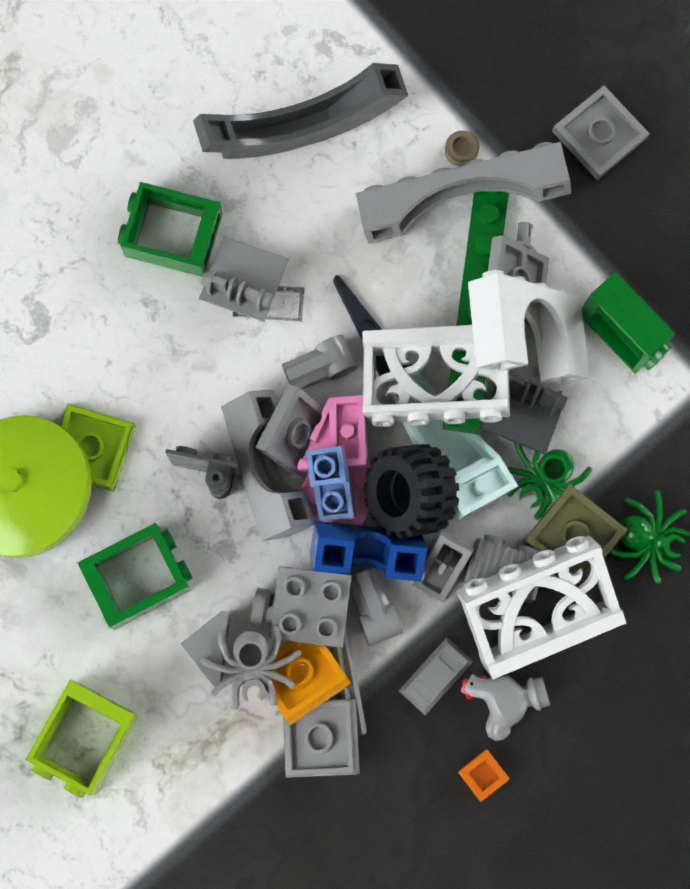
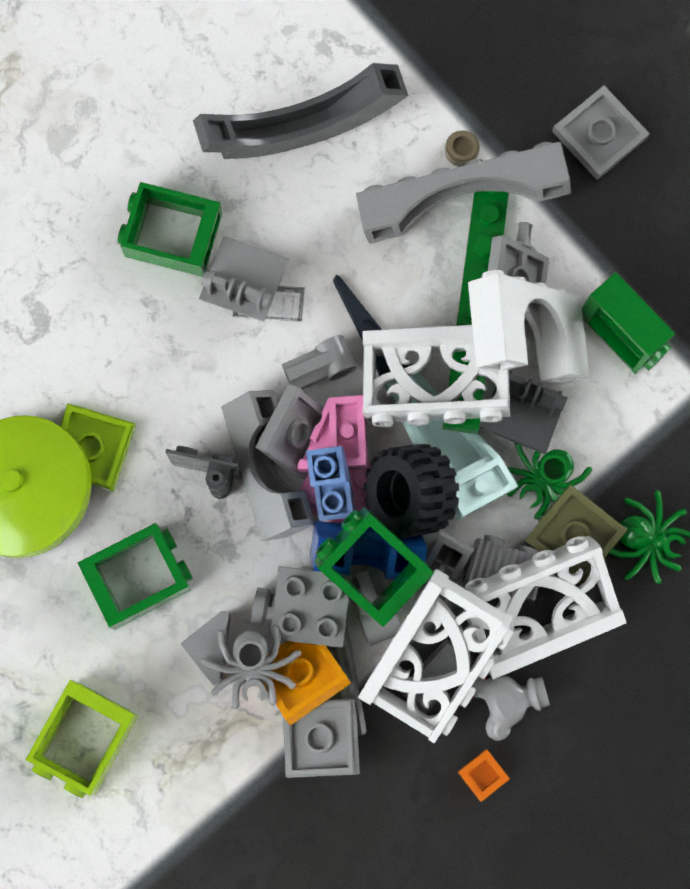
(398, 591): none -> green window
(433, 609): none -> white fence

